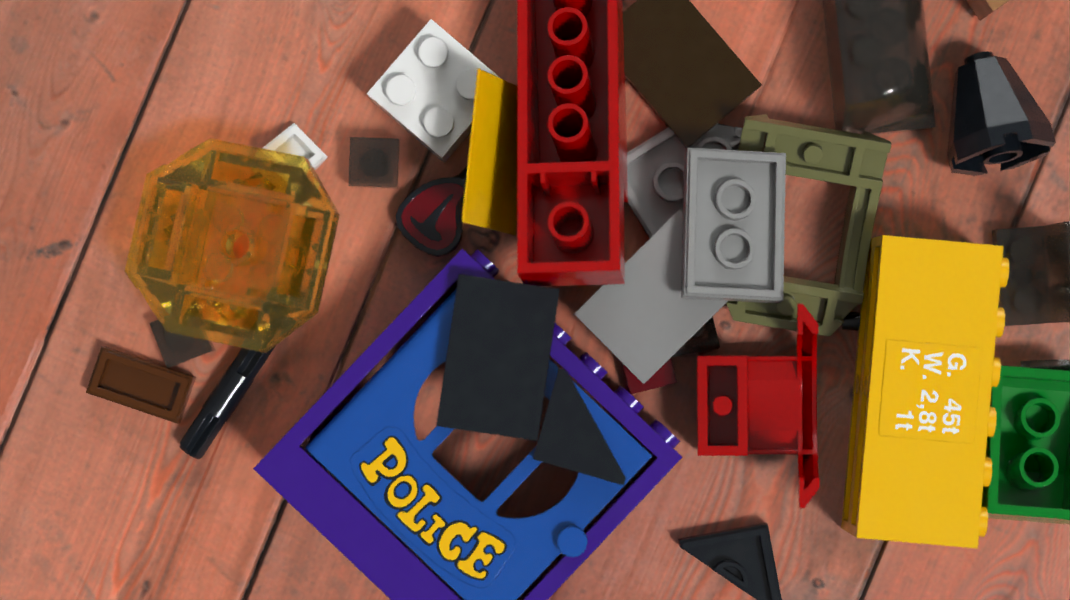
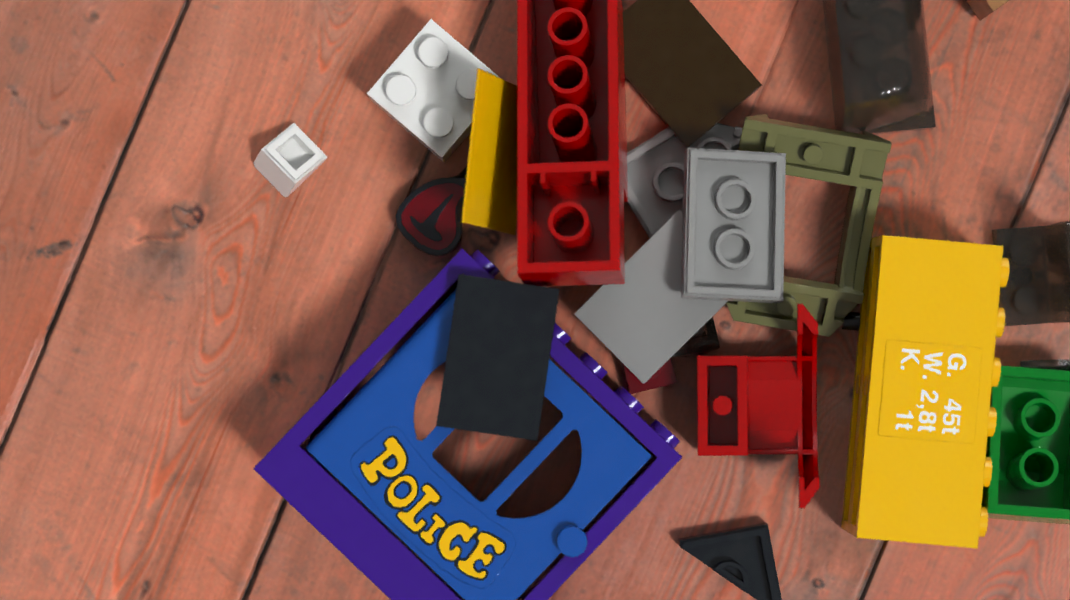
(140, 385): reddish brown tile -> none
(177, 347): clear smoke plate -> none
(187, 237): clear yellow piece -> none
(223, 401): black axle -> none
(374, 162): clear smoke plate -> none
(573, 437): black tile -> none
(994, 118): black cone -> none

